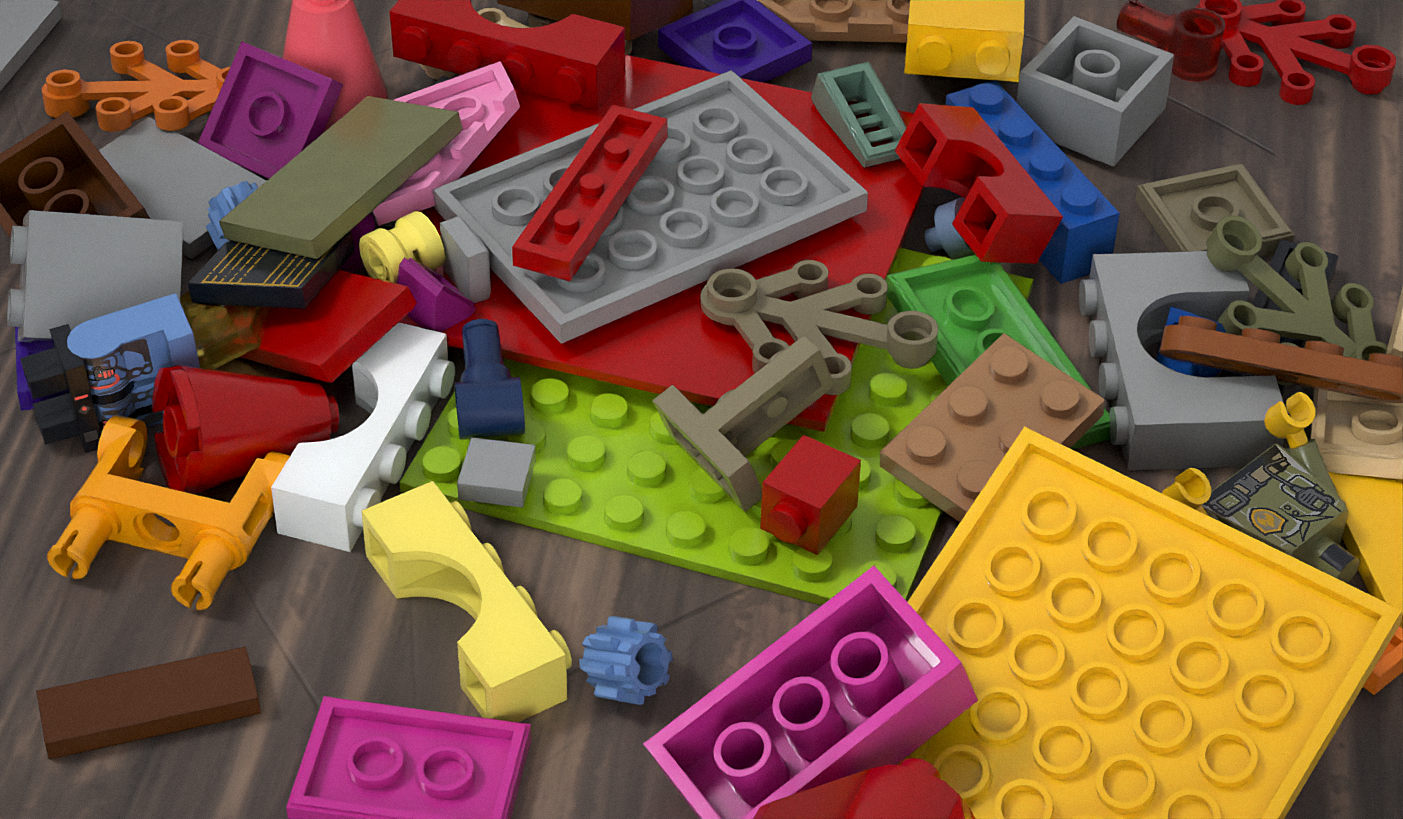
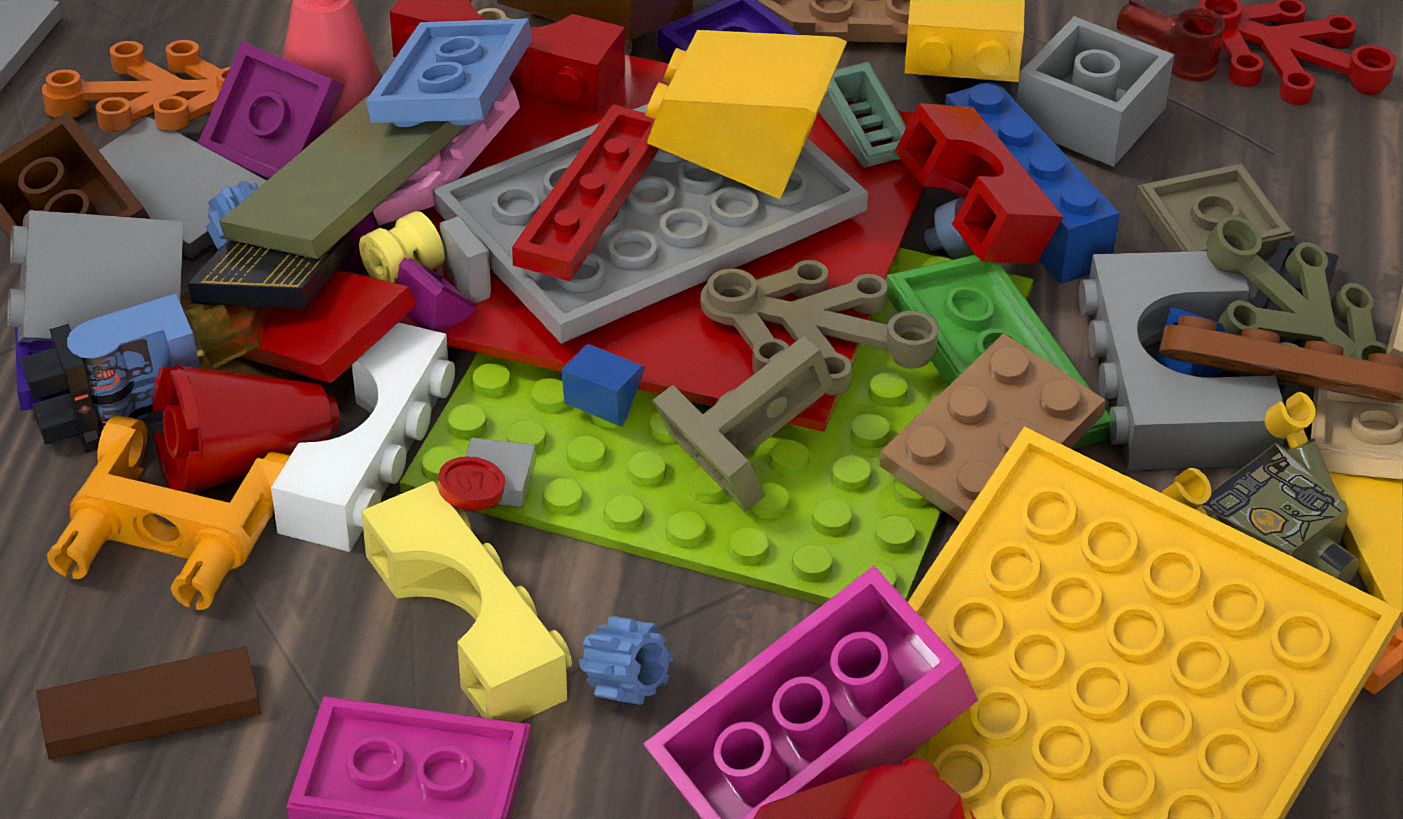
(449, 72): none -> medium blue plate
(471, 483): none -> red piece
(488, 396): dark blue pin -> none
(601, 383): none -> blue slope
(743, 103): none -> yellow slope
(810, 494): red brick -> none

